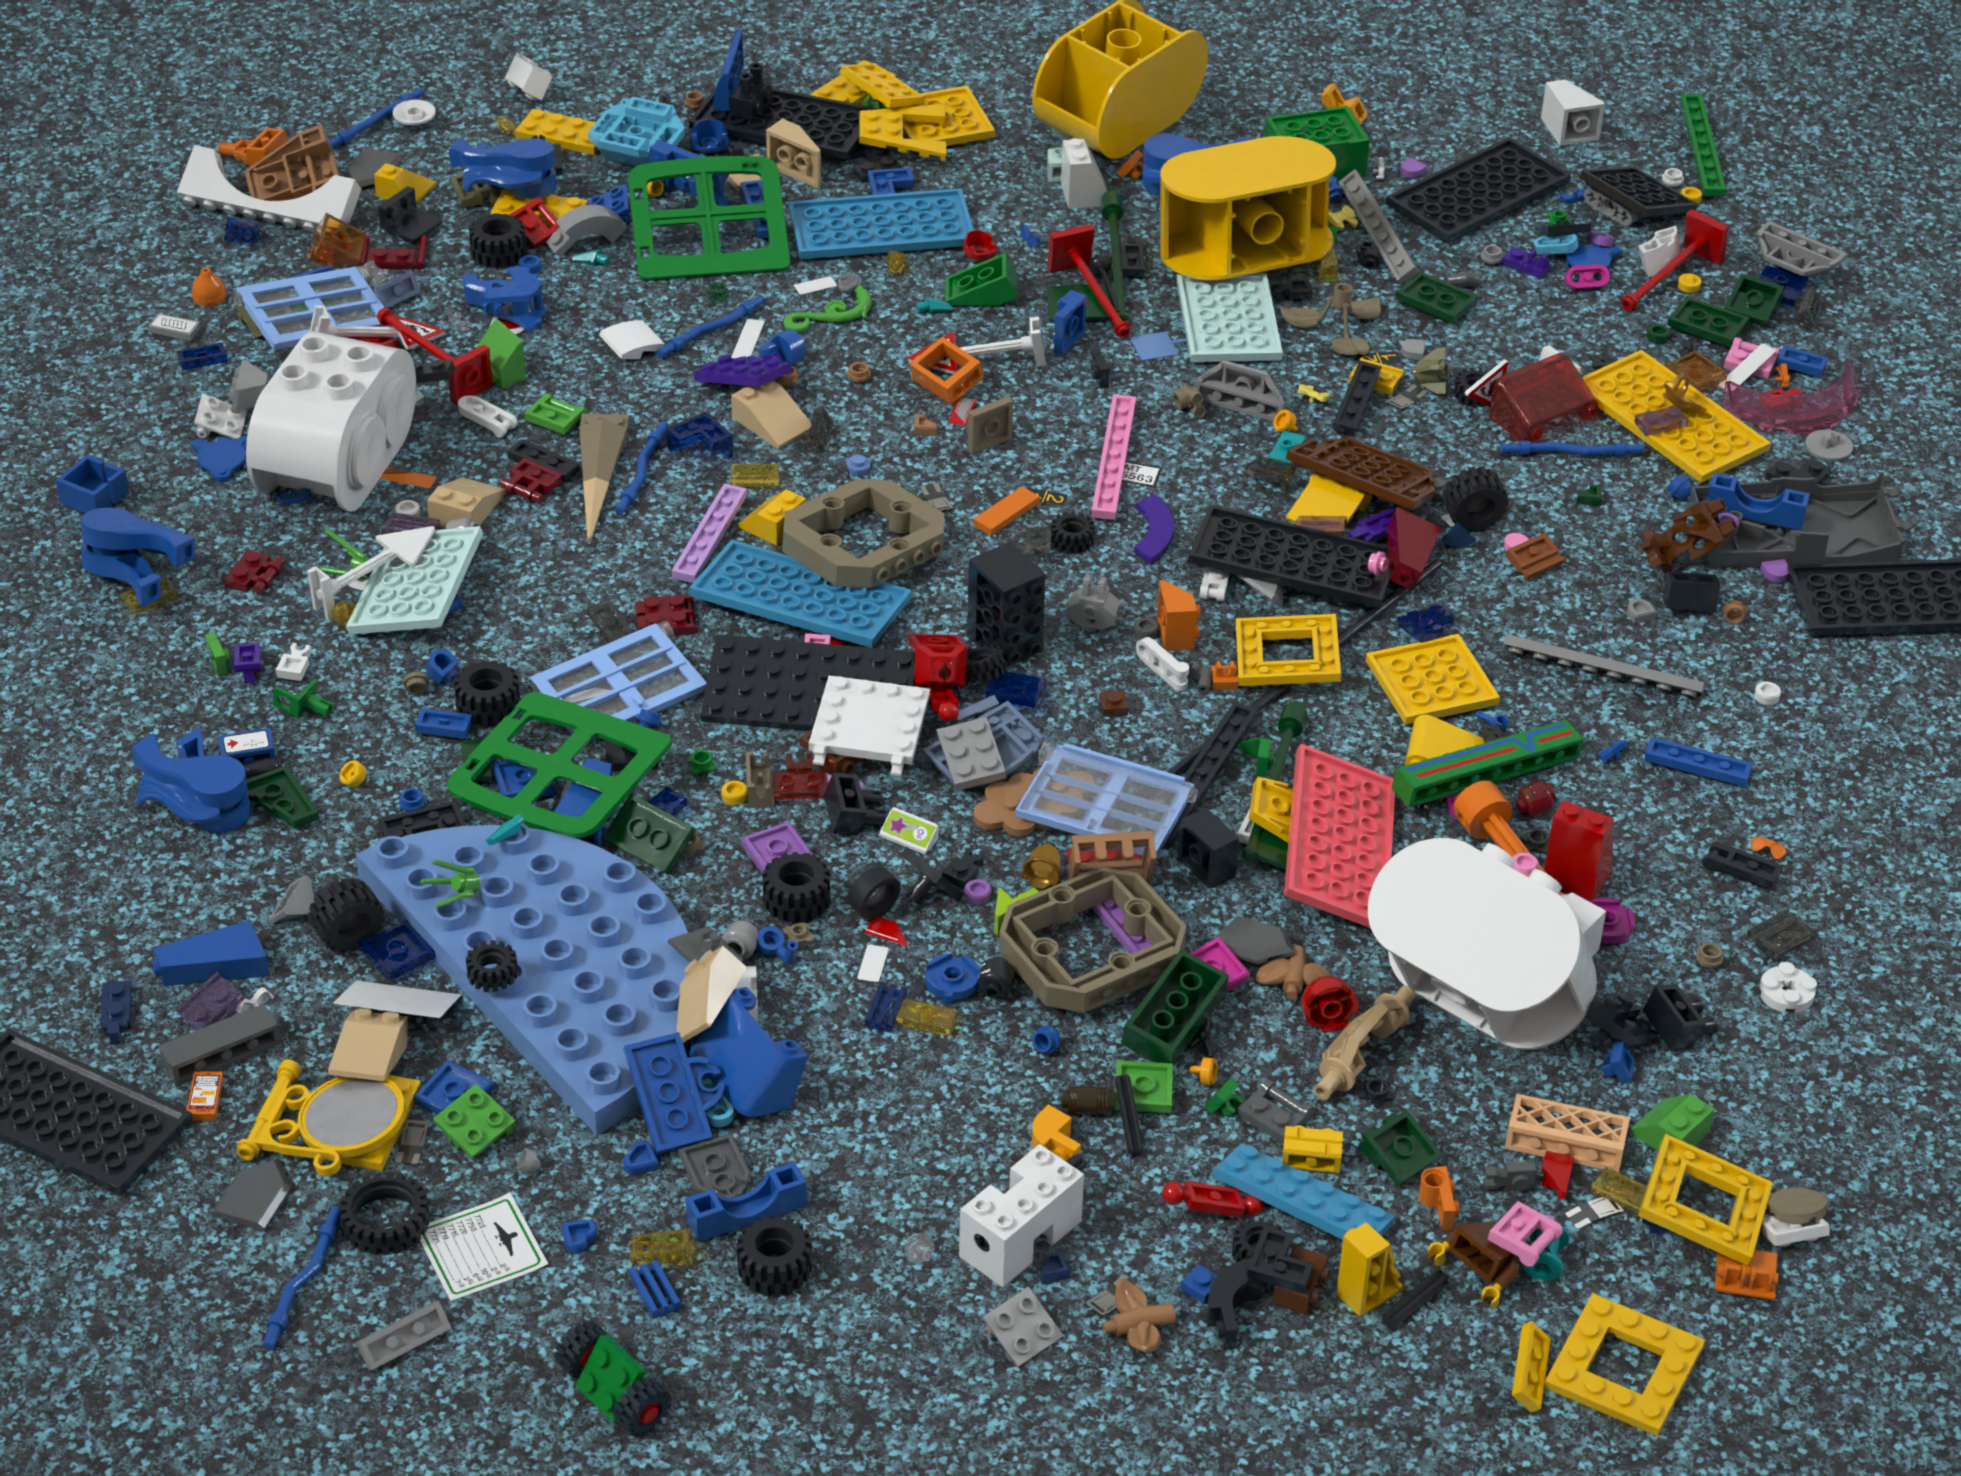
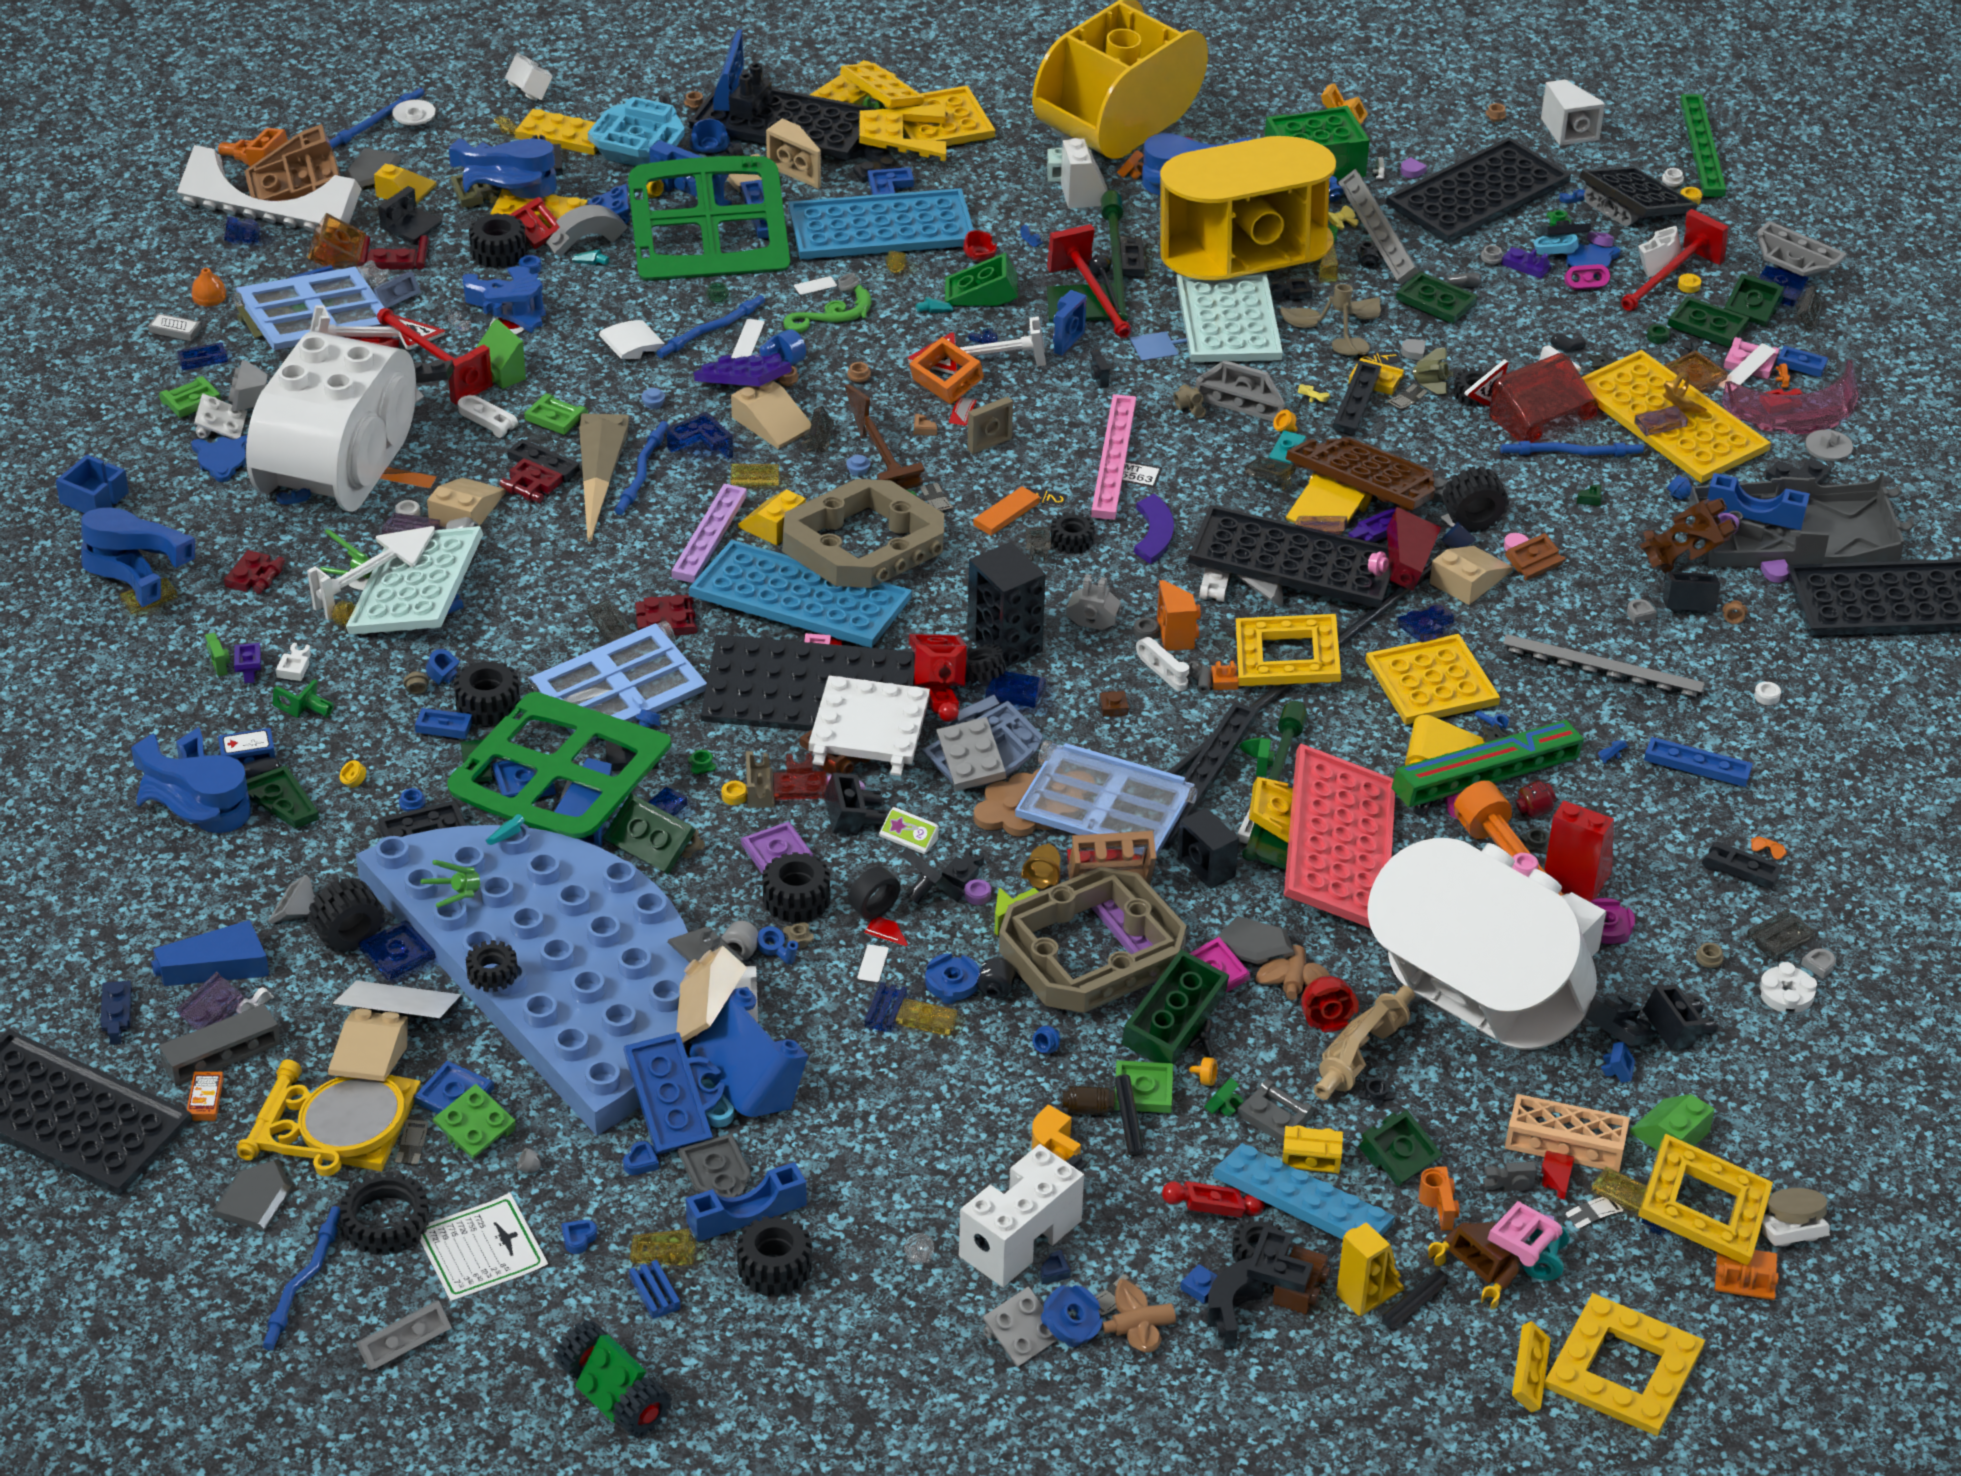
(186, 398): none -> bright green plate
(653, 398): none -> medium blue plate
(906, 476): none -> reddish brown piece
(987, 336): none -> clear blue plate
(1059, 1322): none -> blue plate
(1467, 572): none -> tan slope
(1496, 112): none -> medium nougat plate
(1567, 344): none -> black arm
(1819, 962): none -> light grey tile

